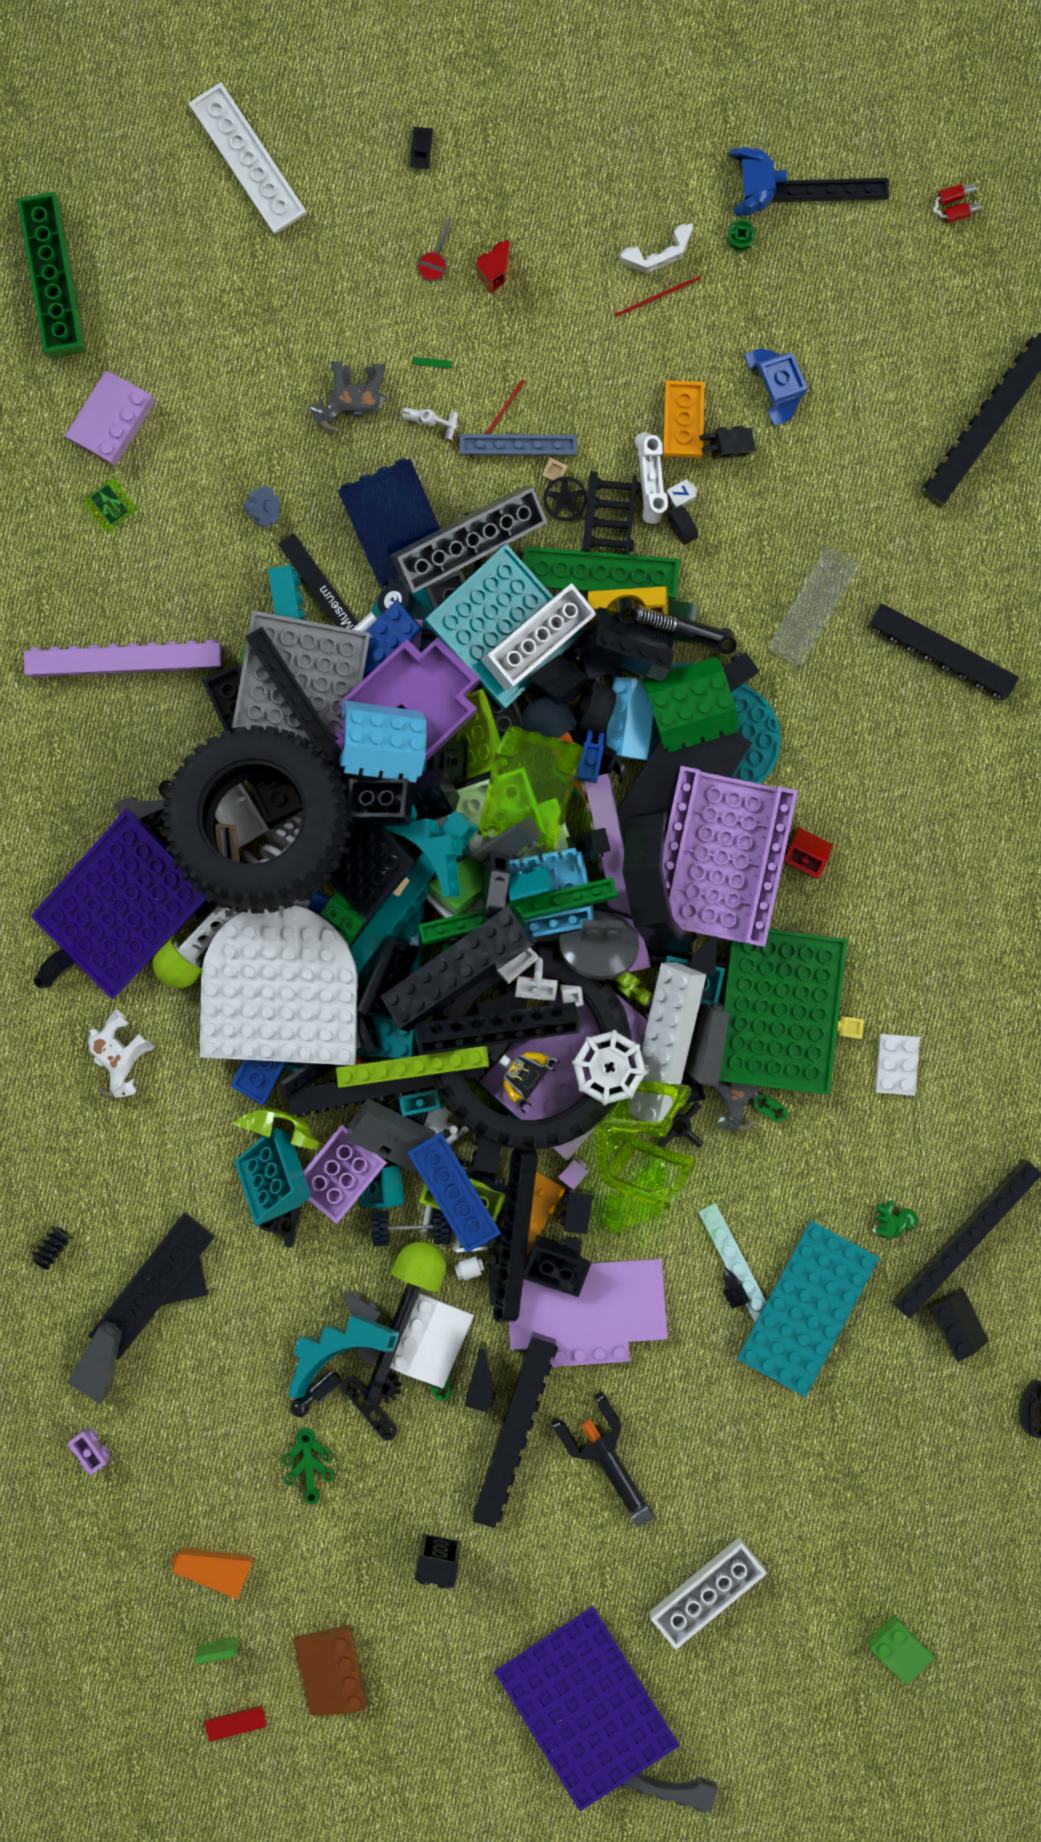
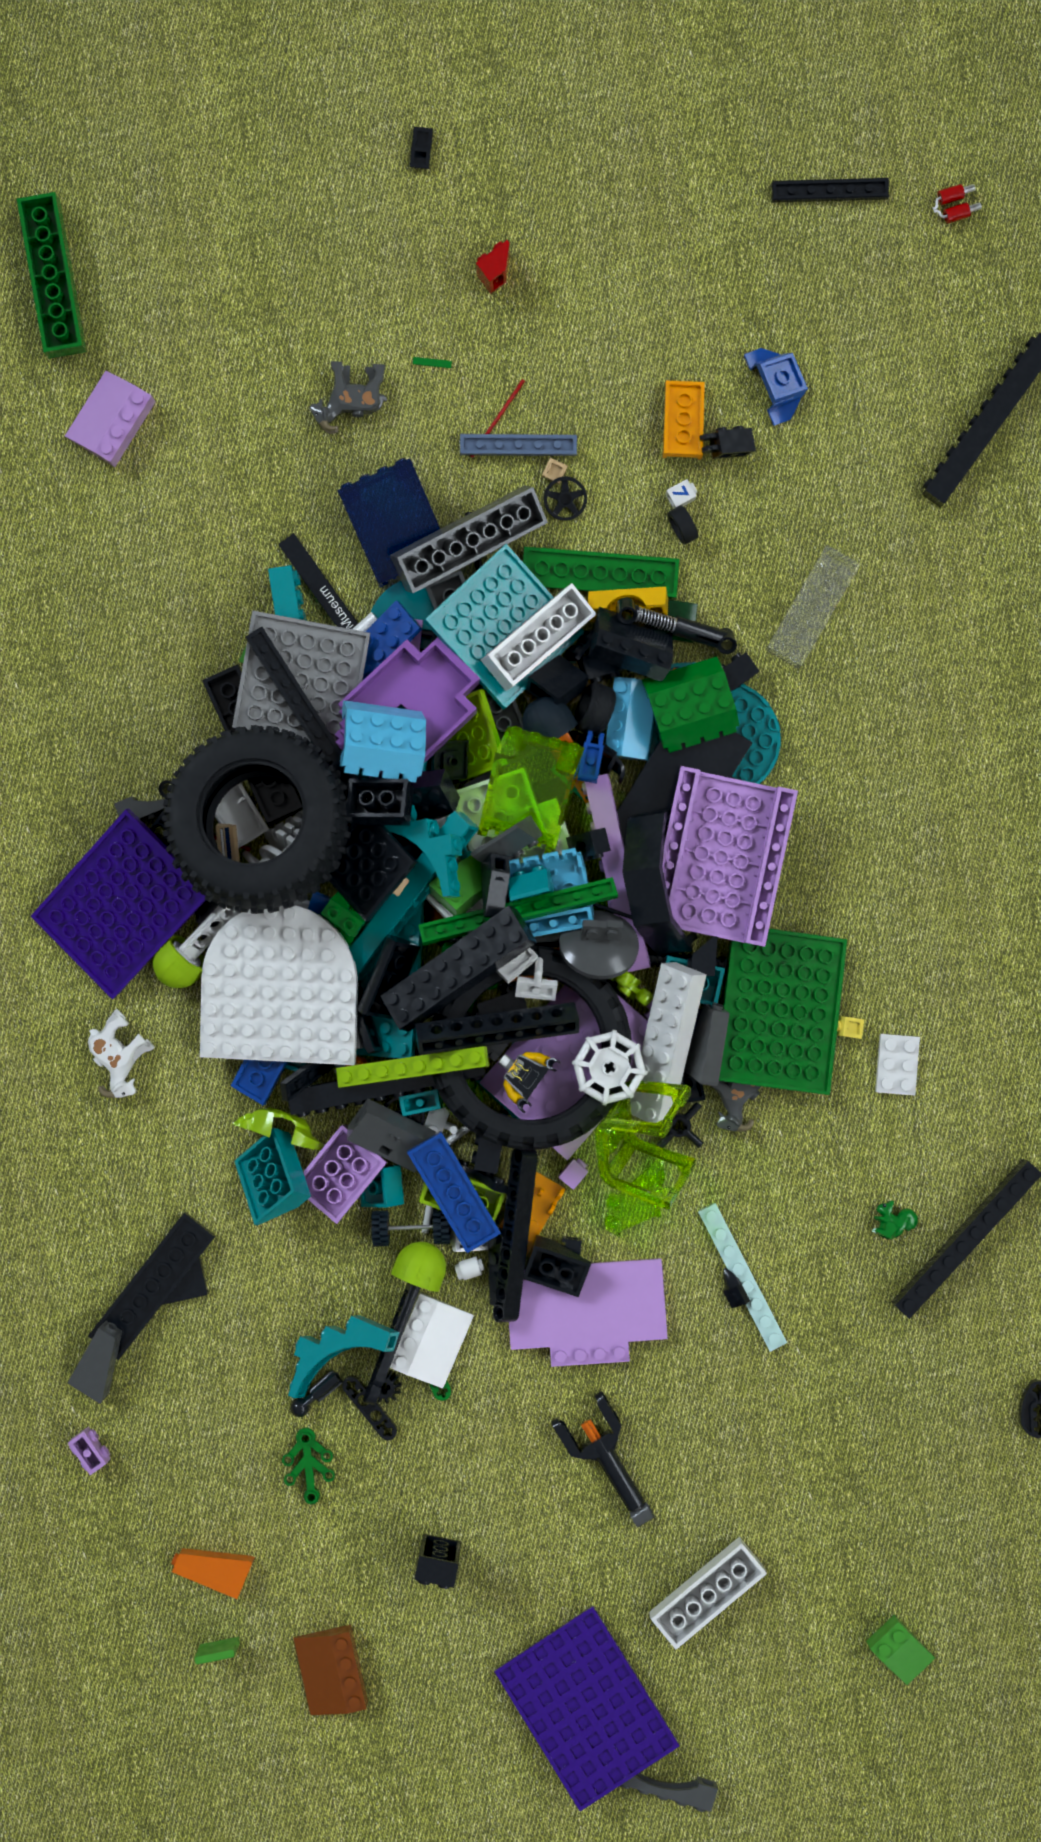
(51, 1247): black piece -> none
(53, 968): black brick -> none
(109, 505): tile -> none
(123, 659): lavender brick -> none
(235, 1723): red tile -> none
(247, 158): white plate -> none
(263, 506): sand blue plant -> none
(278, 1228): black tile -> none
(370, 1310): dark grey arch -> none
(391, 594): black wheel -> none
(430, 418): white pin -> none
(432, 264): piece -> none
(480, 1390): black slope -> none
(514, 1429): black brick -> none
(572, 994): white slope -> none
(578, 1210): black brick -> none
(594, 502): black fence -> none
(633, 258): white slope -> none
(654, 498): white plate -> none
(658, 296): red piece -> none
(741, 235): green wheel -> none
(758, 179): blue torso -> none
(767, 1111): green beam -> none
(807, 853): red slope -> none
(807, 1308): teal plate -> none
(942, 651): black brick -> none
(958, 1324): black slope -> none

